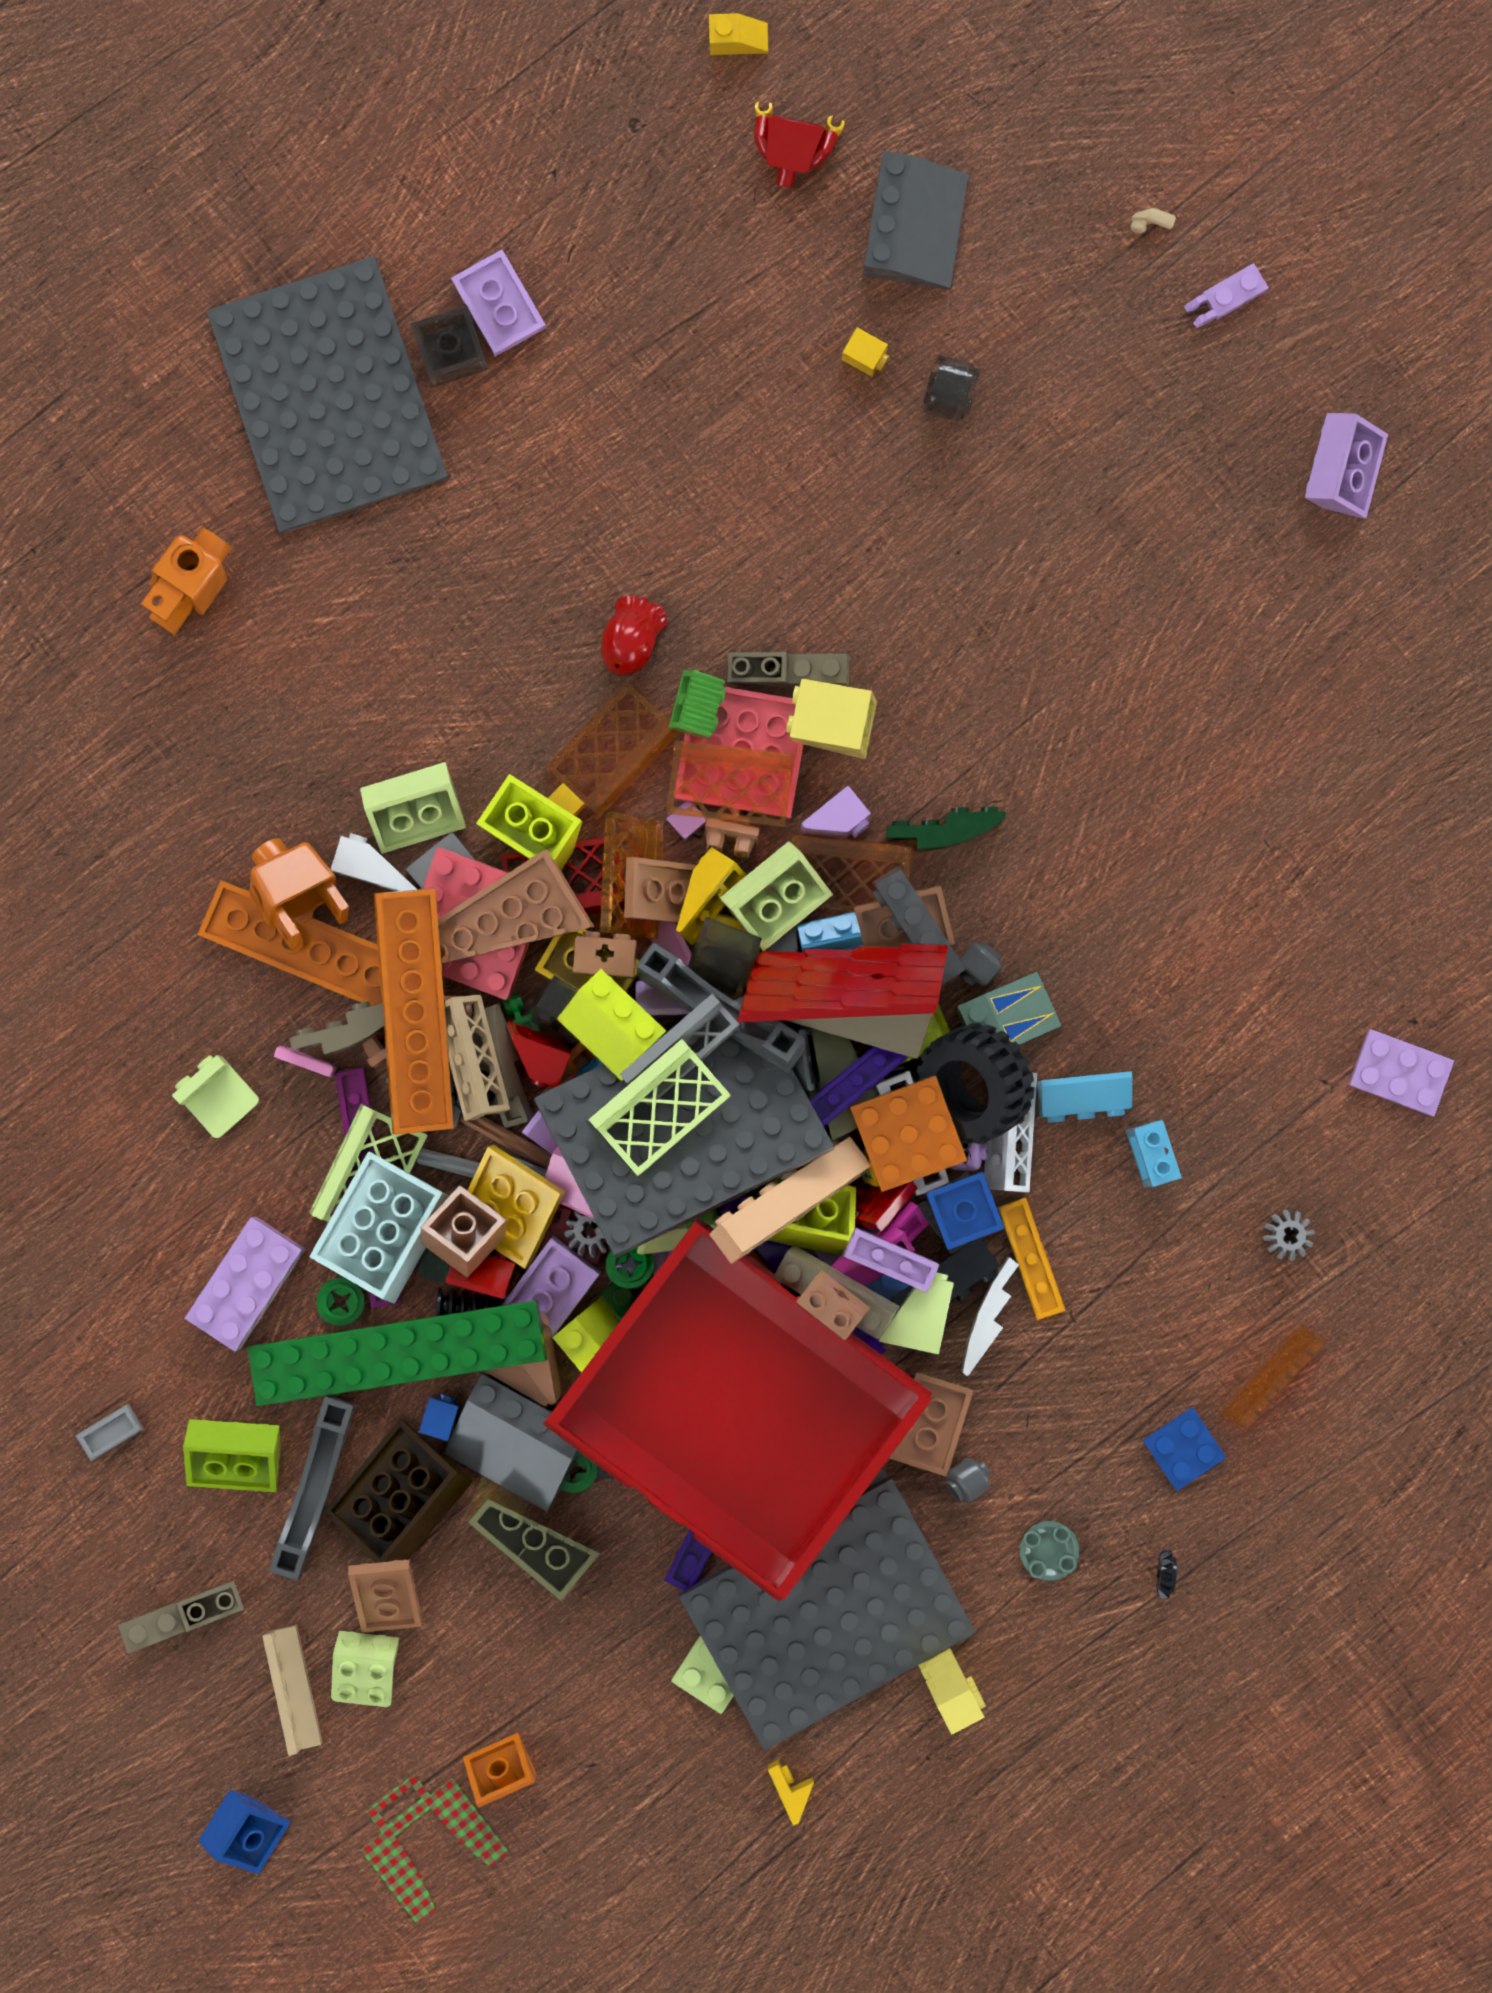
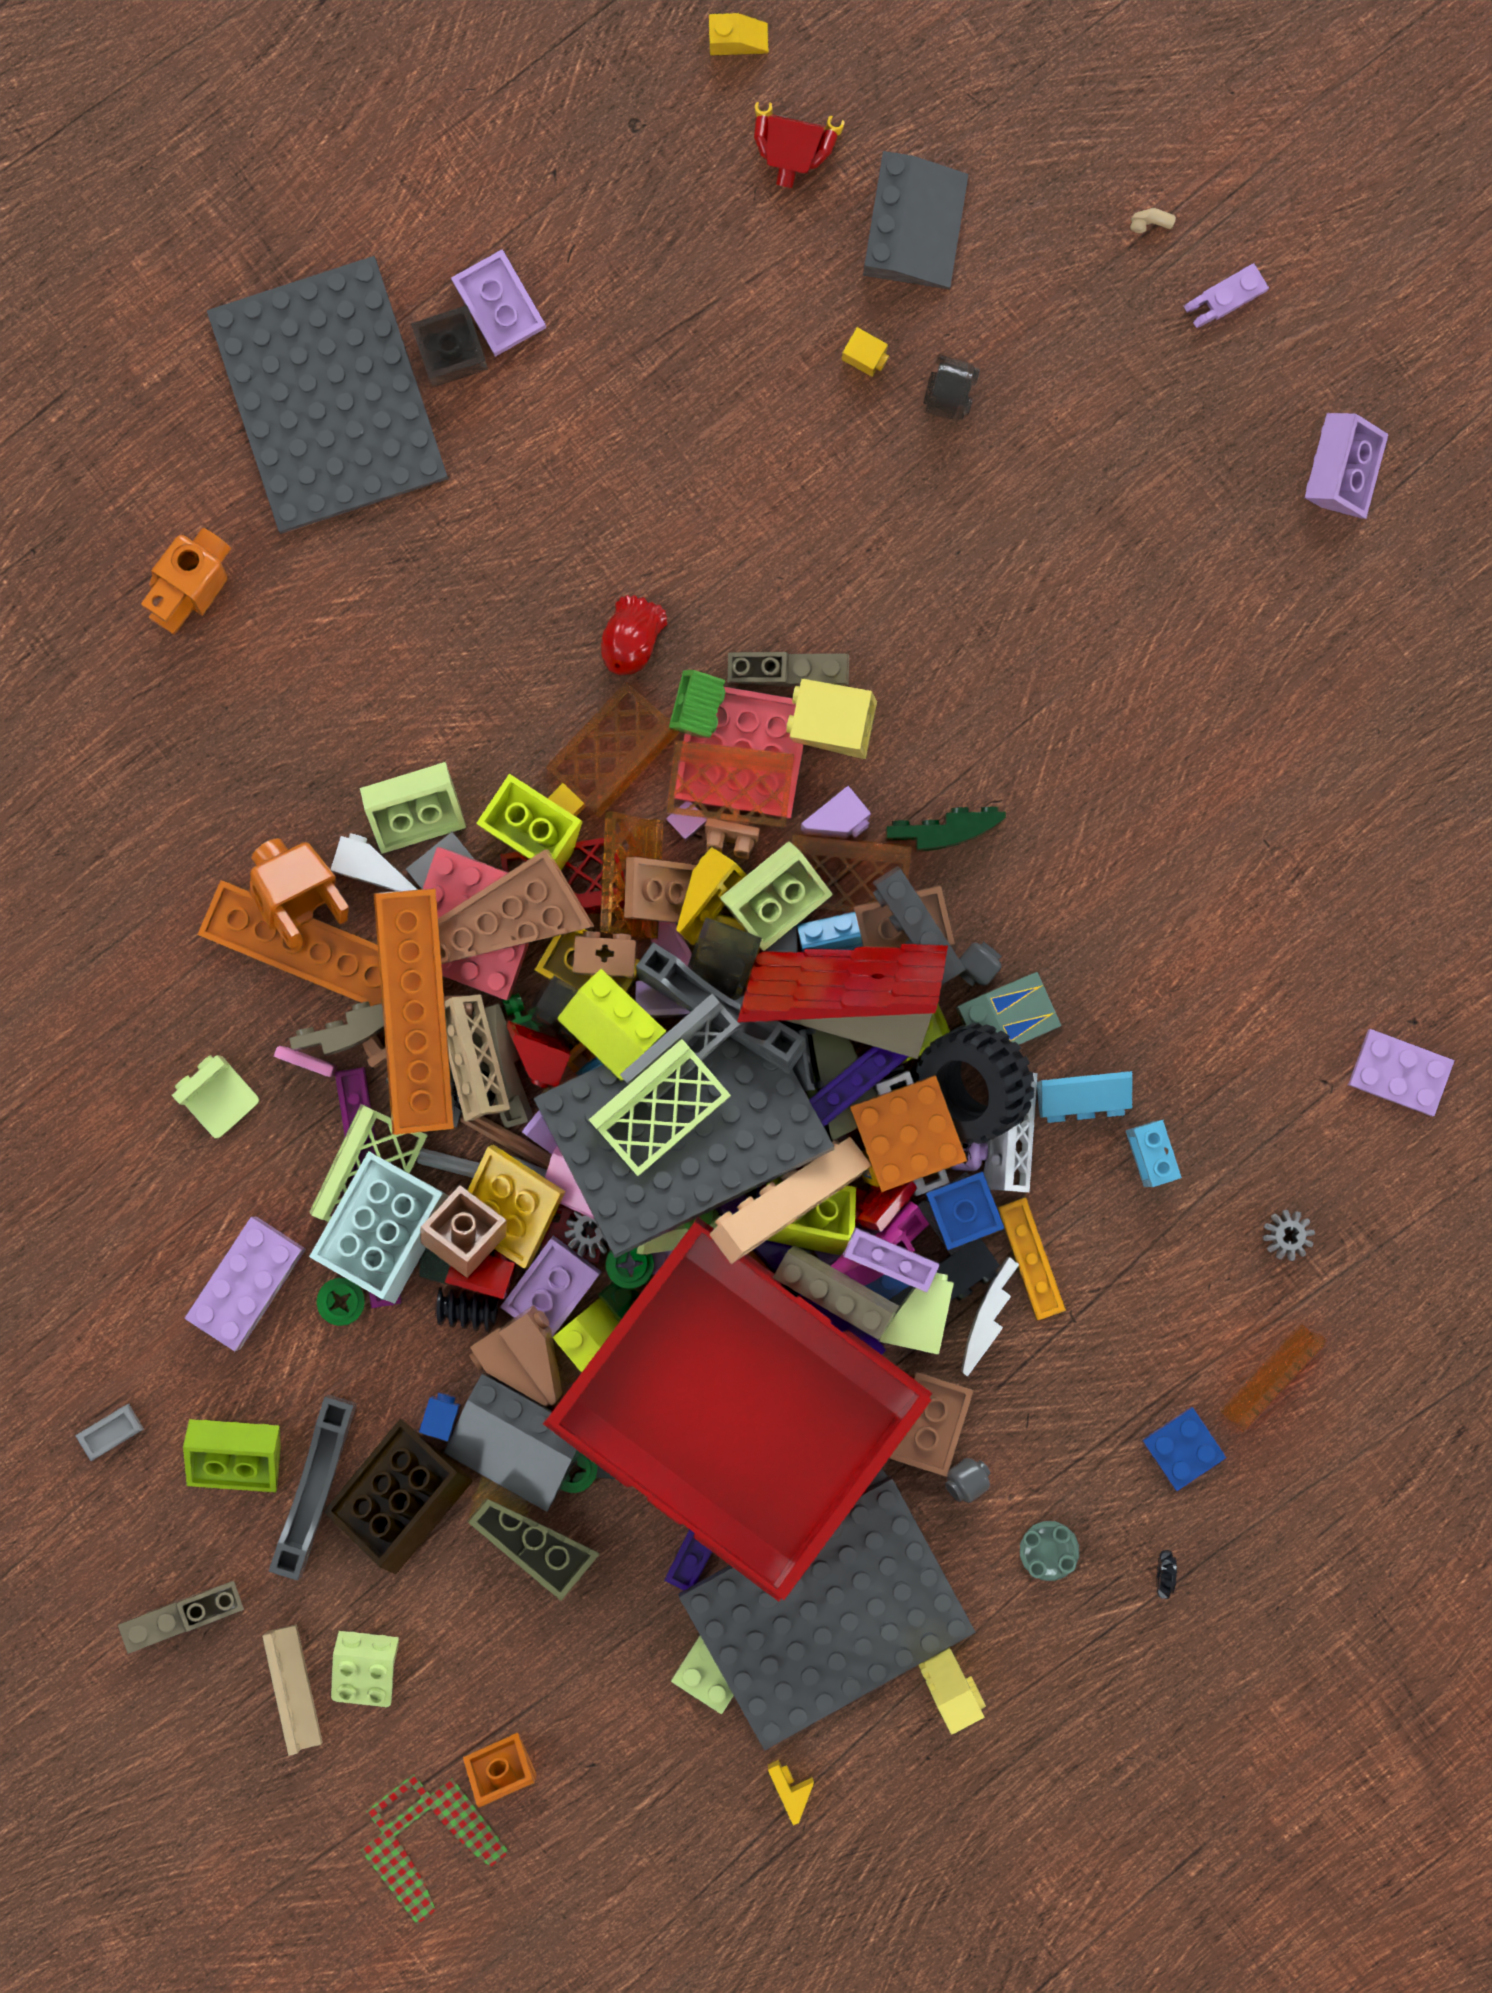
(243, 1832): blue slope -> none
(385, 1595): nougat plate -> none
(397, 1353): green plate -> none
(833, 1305): nougat brick -> none

